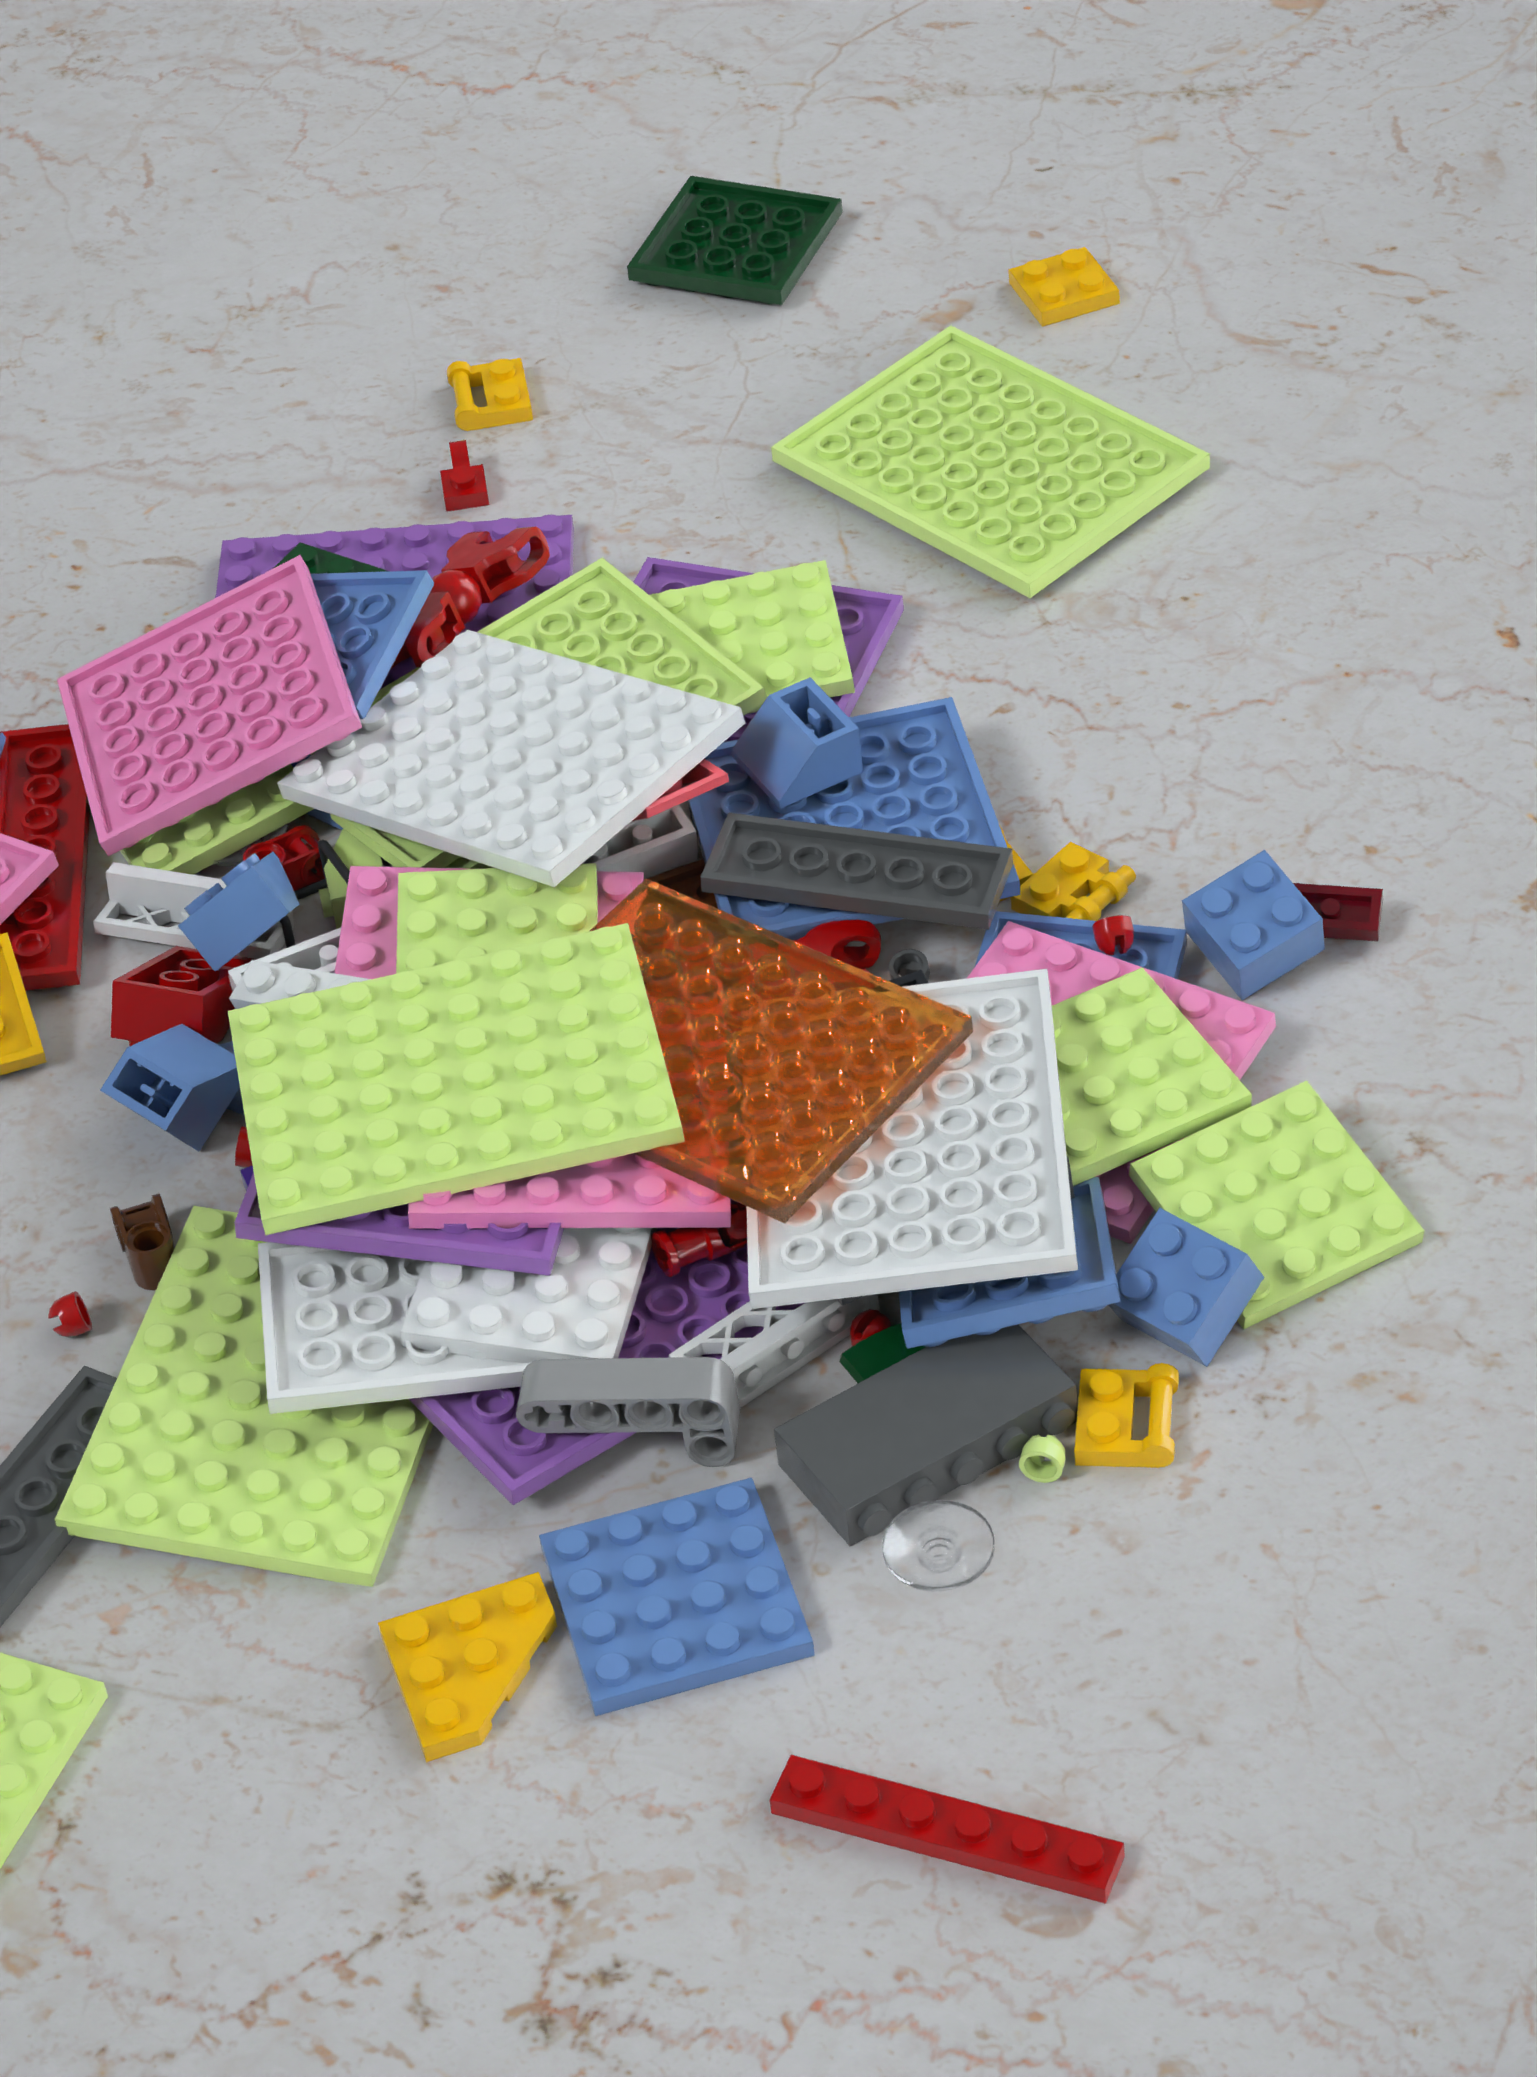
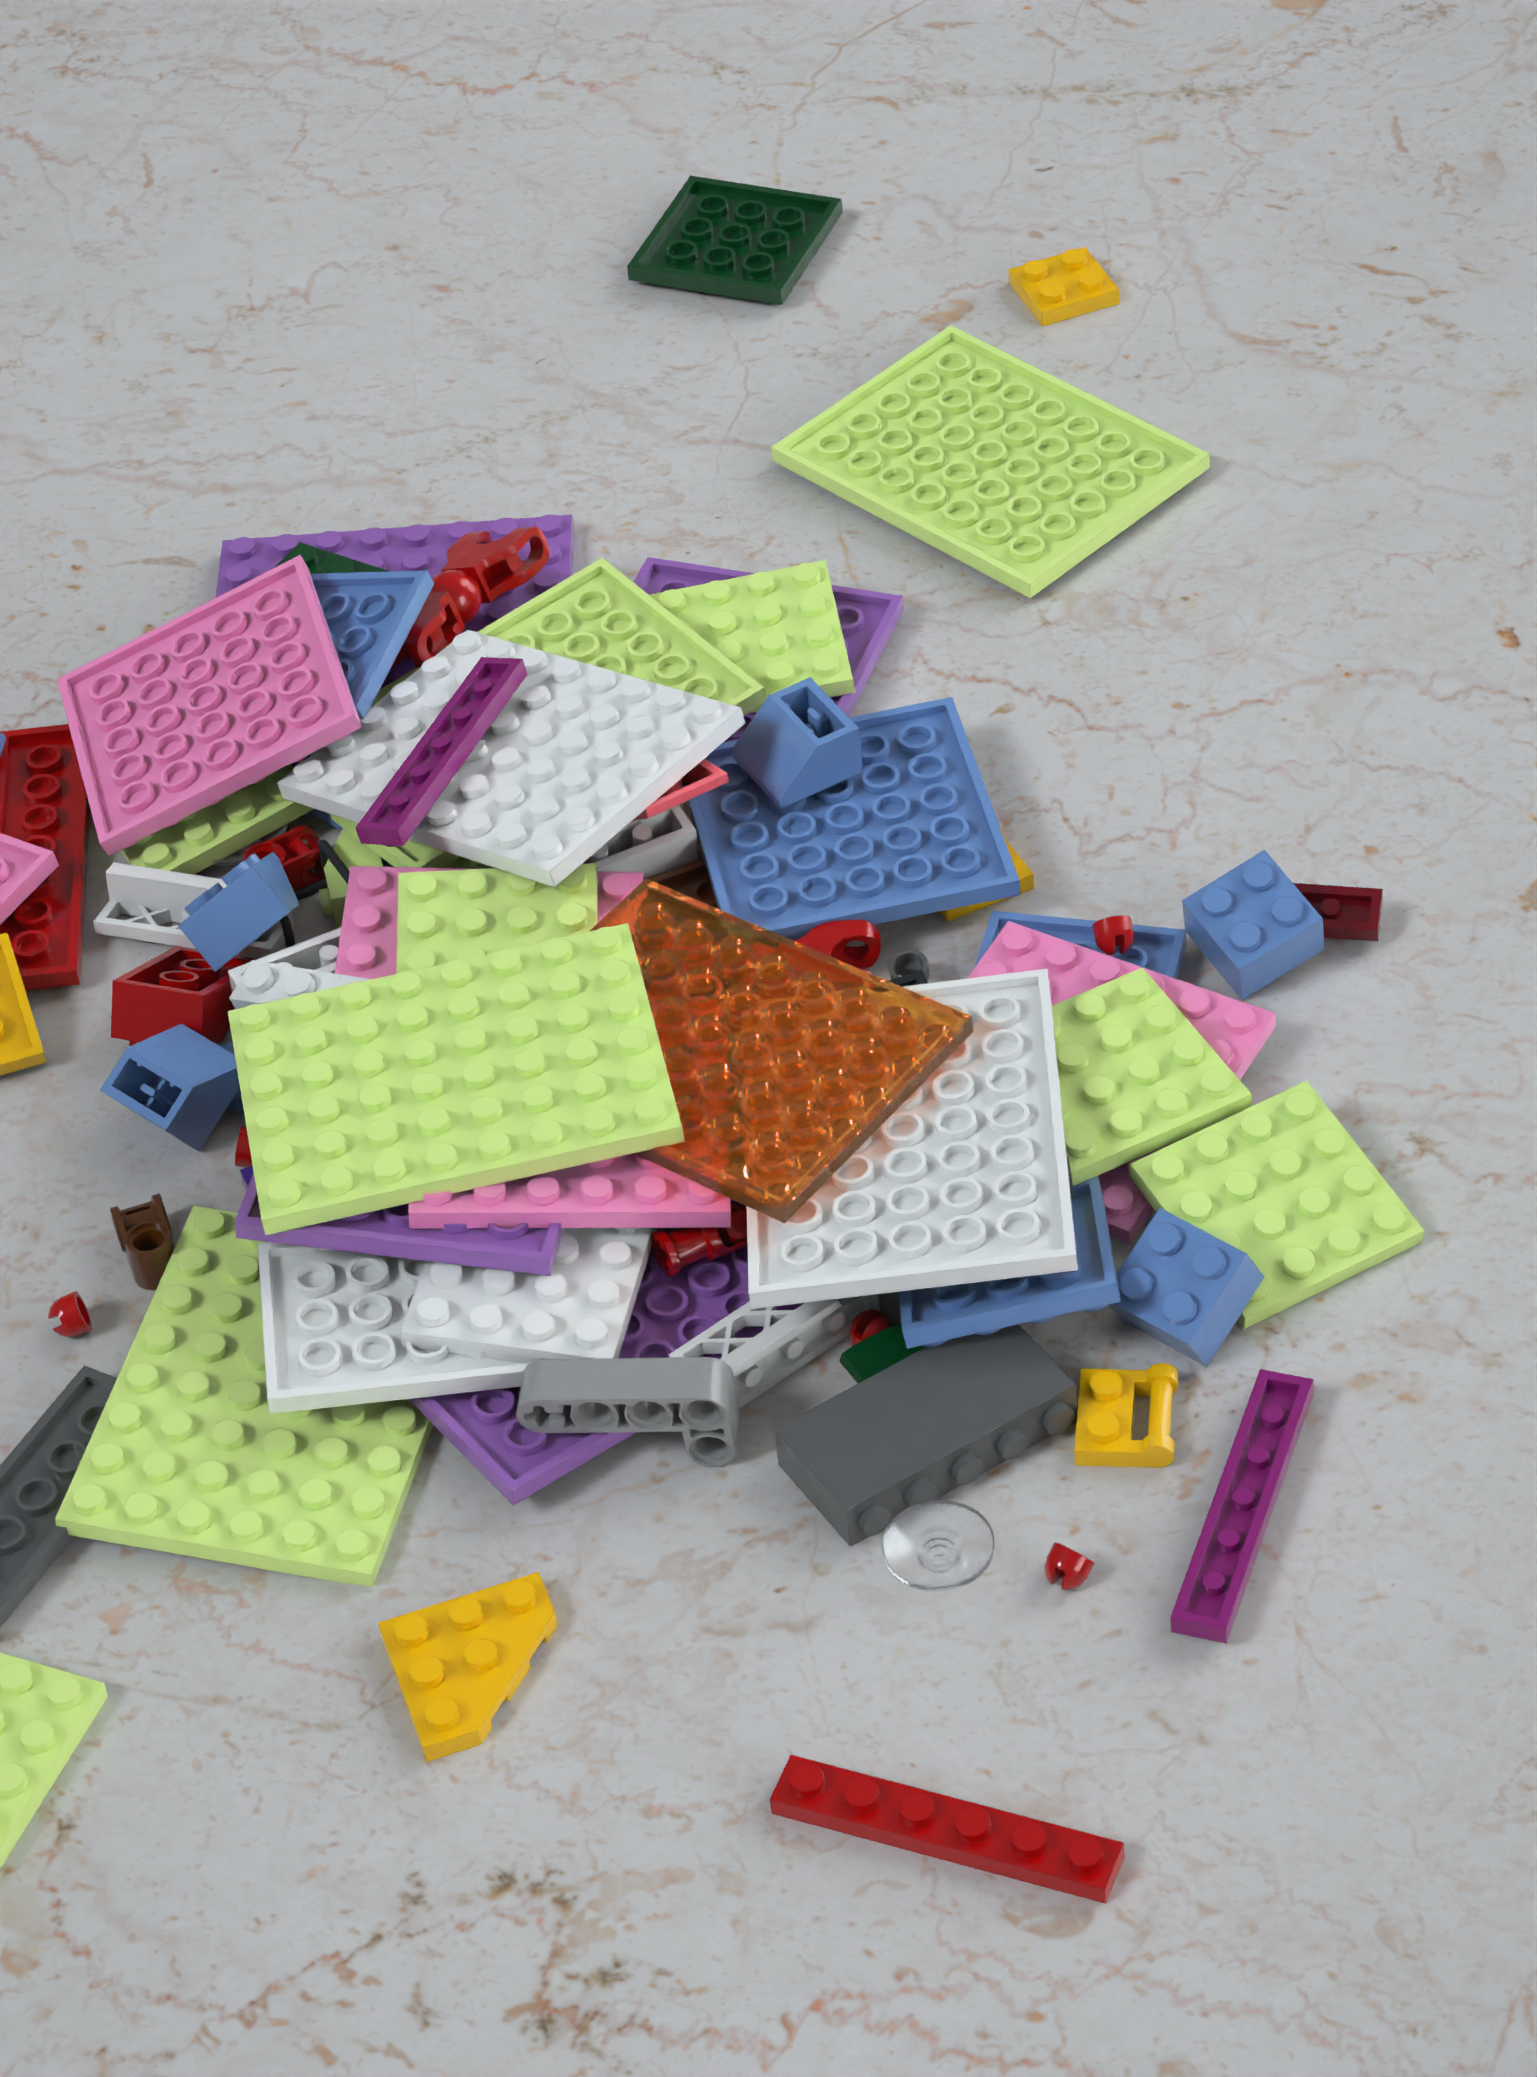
(441, 752): none -> magenta plate
(464, 484): red plate -> none
(504, 393): yellow plate -> none
(675, 1596): medium blue plate -> none
(857, 870): dark grey plate -> none
(1033, 1456): yellowish green hinge -> none
(1066, 879): yellow plate -> none
(1069, 1563): none -> red hinge
(1242, 1506): none -> magenta plate

